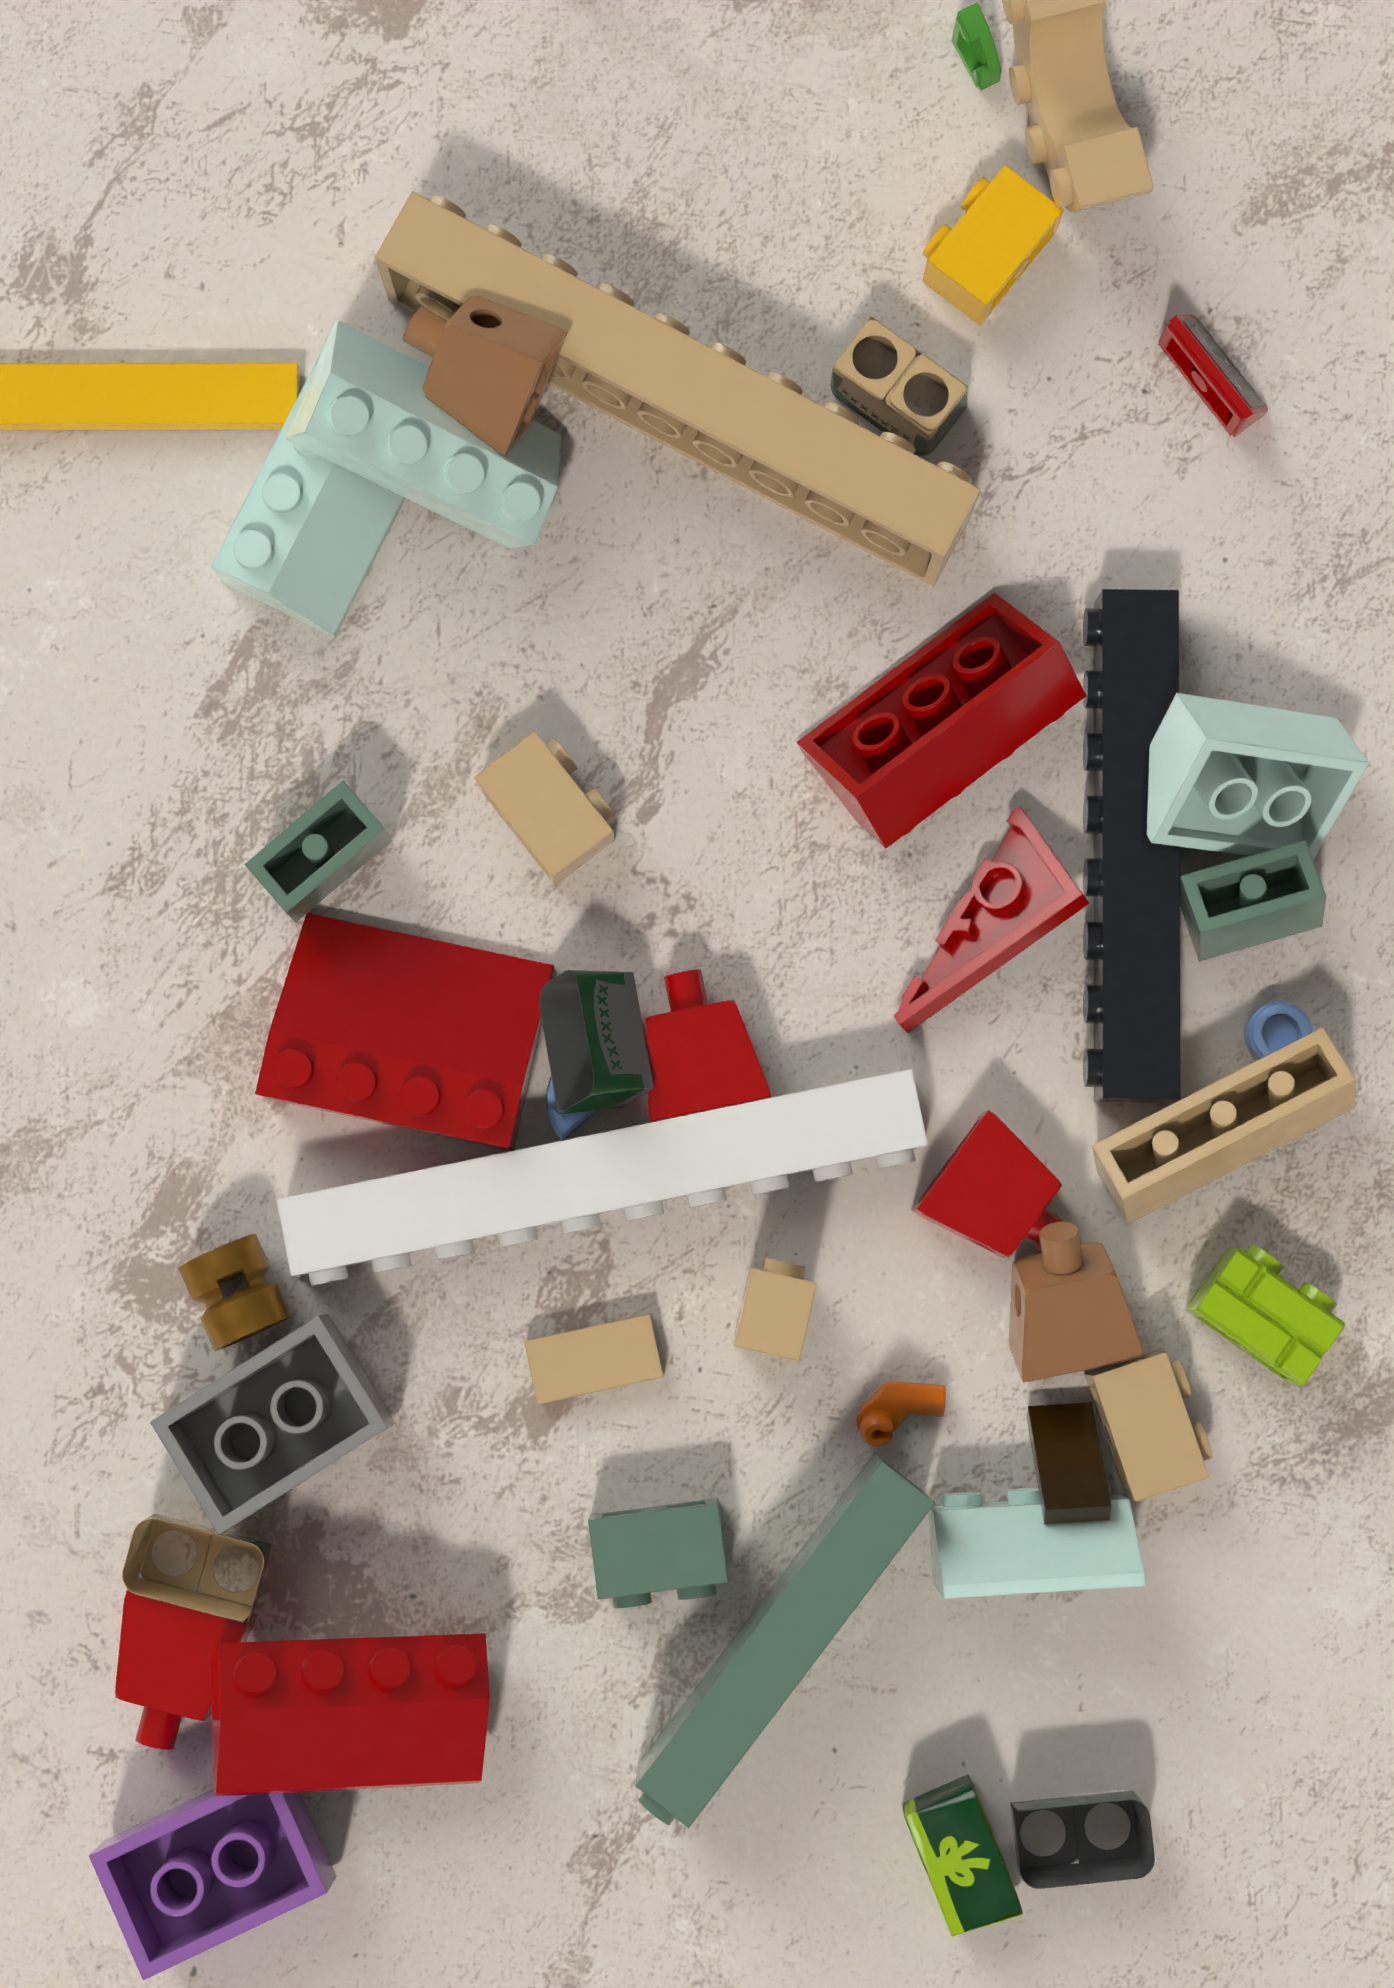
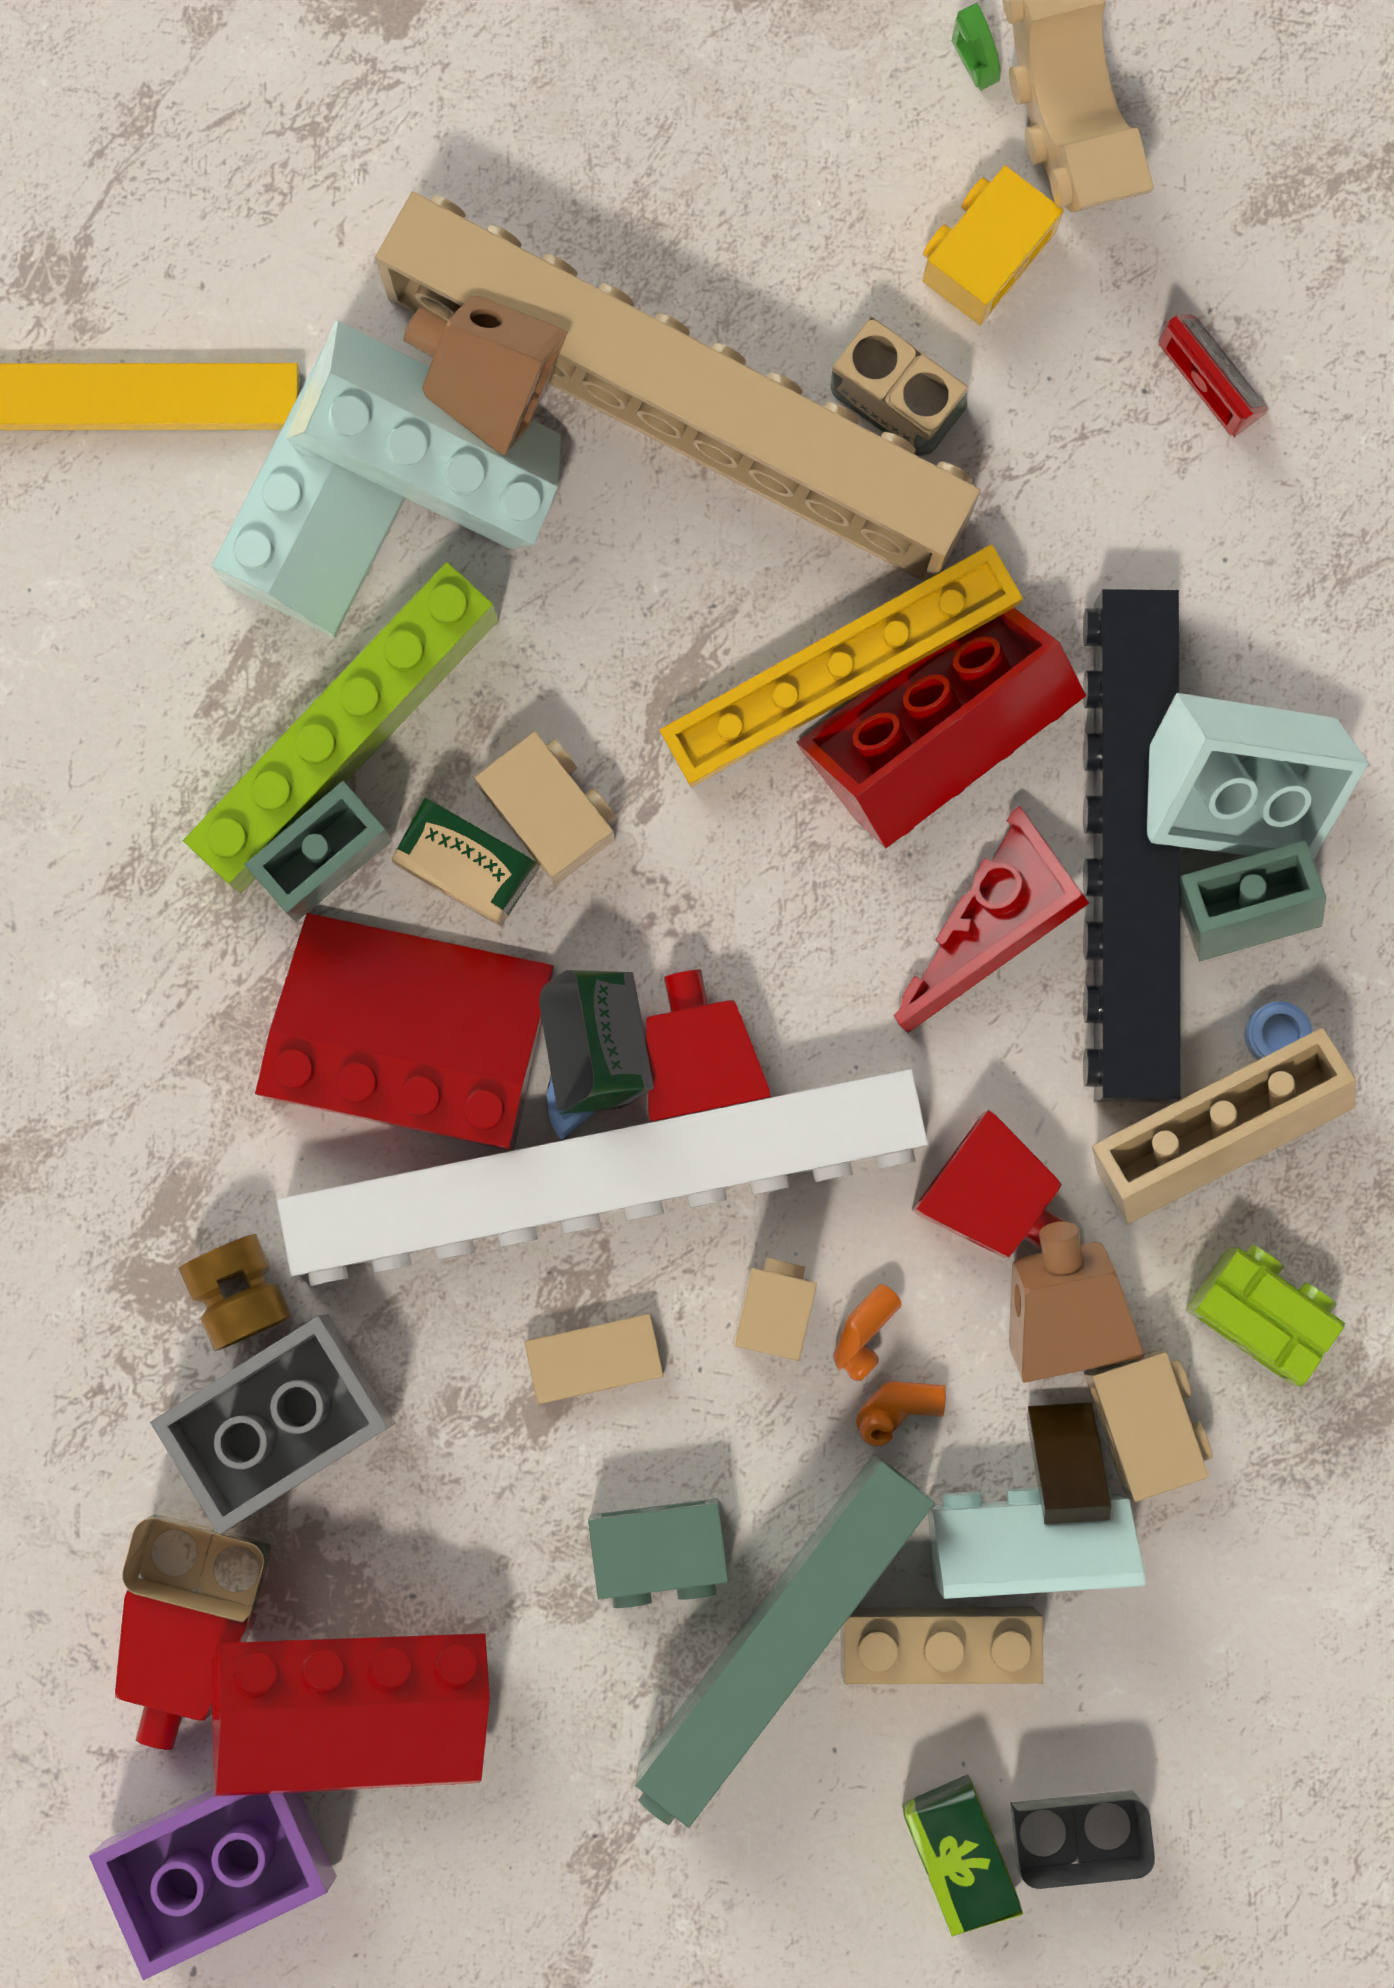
(345, 723): none -> lime brick
(464, 862): none -> piece
(841, 665): none -> yellow plate
(860, 1327): none -> orange arm
(942, 1645): none -> tan brick

